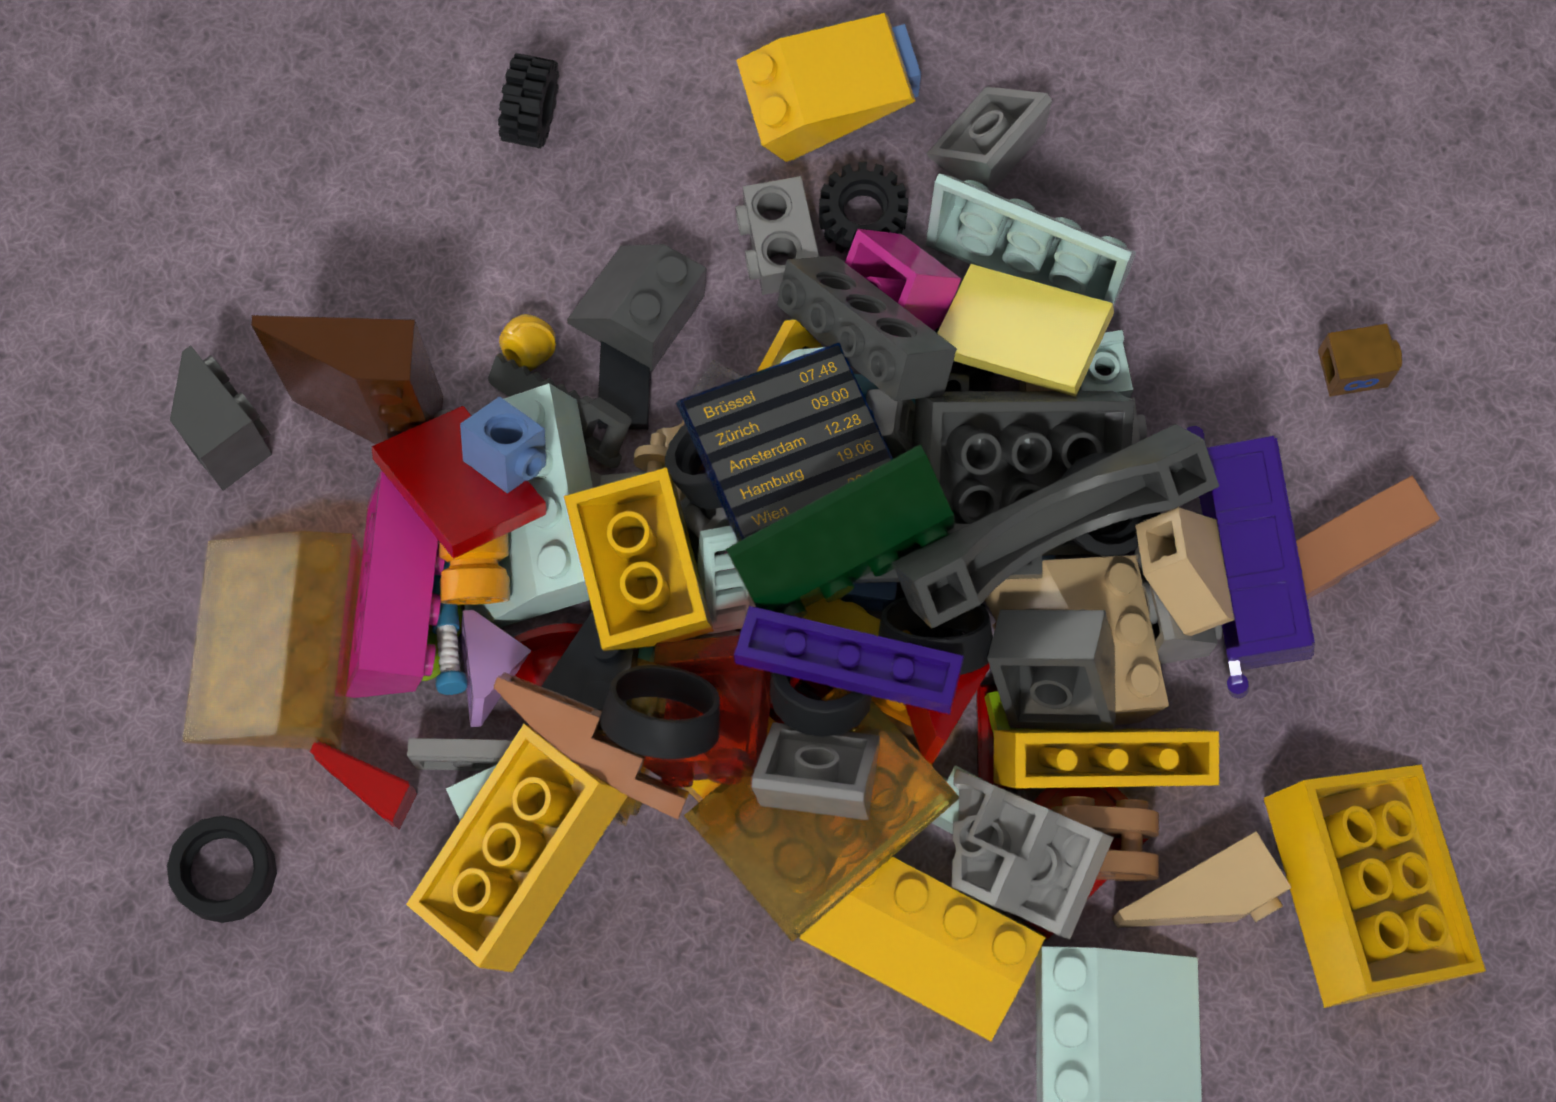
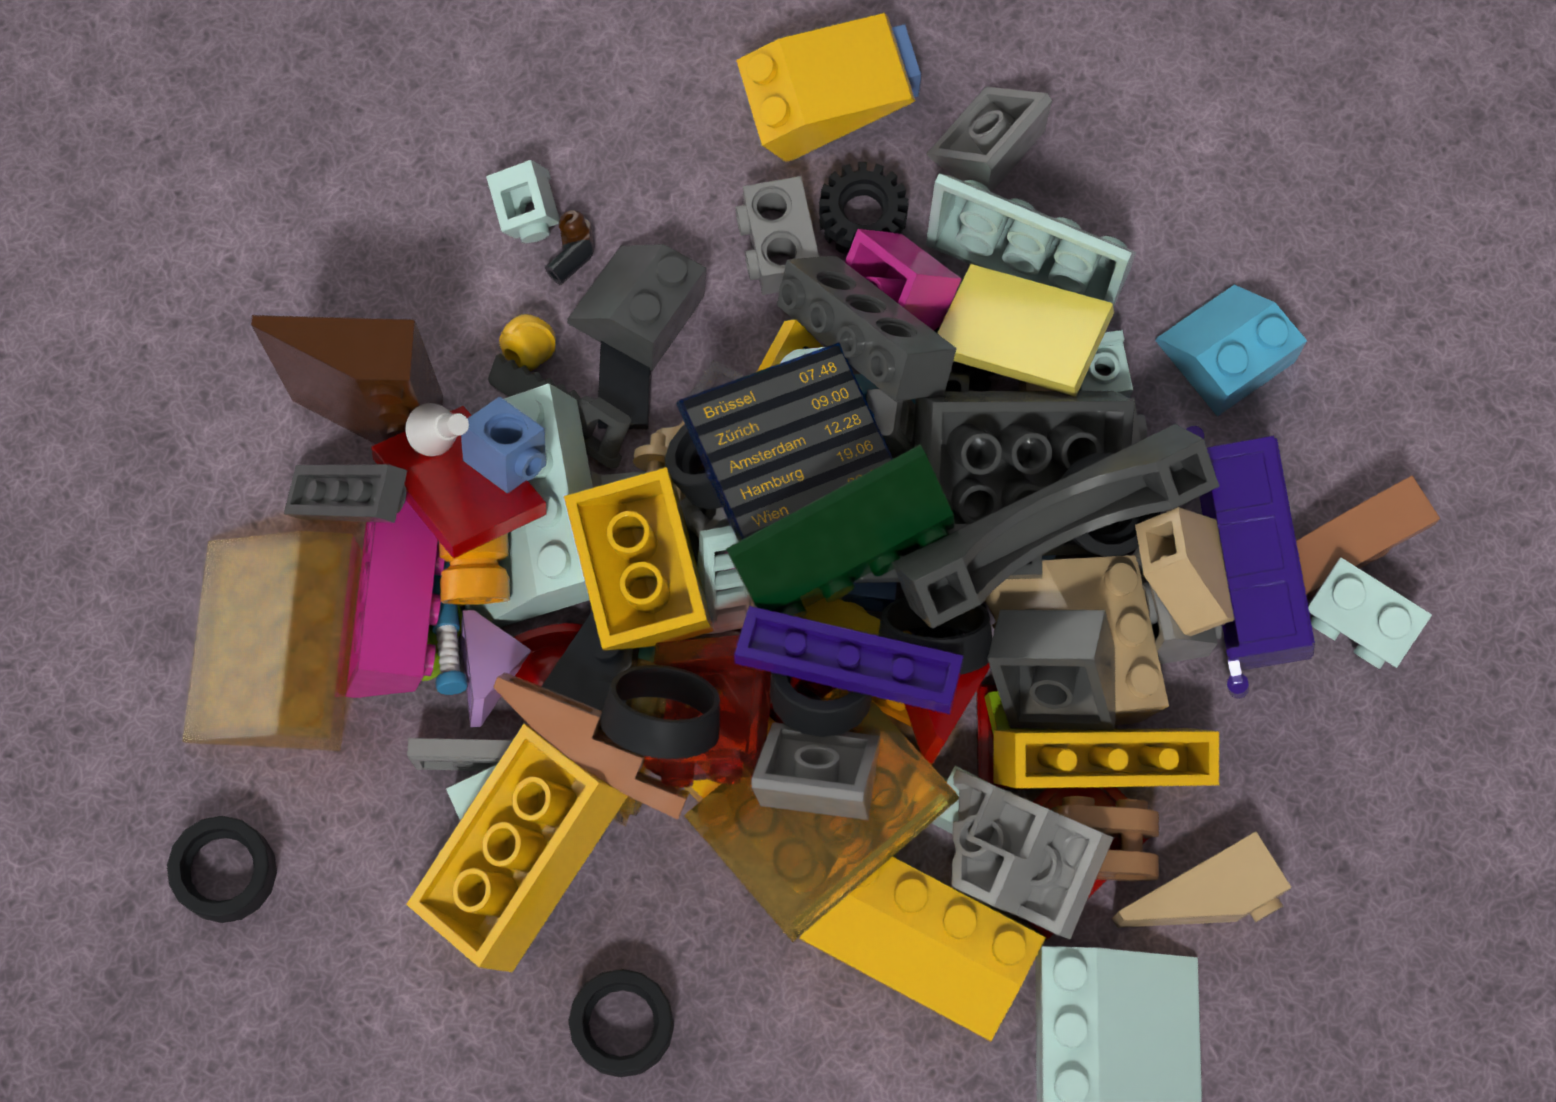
(217, 420): dark grey slope -> none
(347, 493): none -> dark grey plate
(381, 791): red slope -> none
(434, 429): none -> white cone
(513, 191): none -> light aqua brick
(528, 100): black tyre -> none
(576, 246): none -> arm
(581, 1012): none -> black tyre
(1232, 346): none -> medium azure slope
(1359, 359): pearl gold brick -> none
(1367, 613): none -> light aqua bracket
(1373, 884): yellow slope -> none

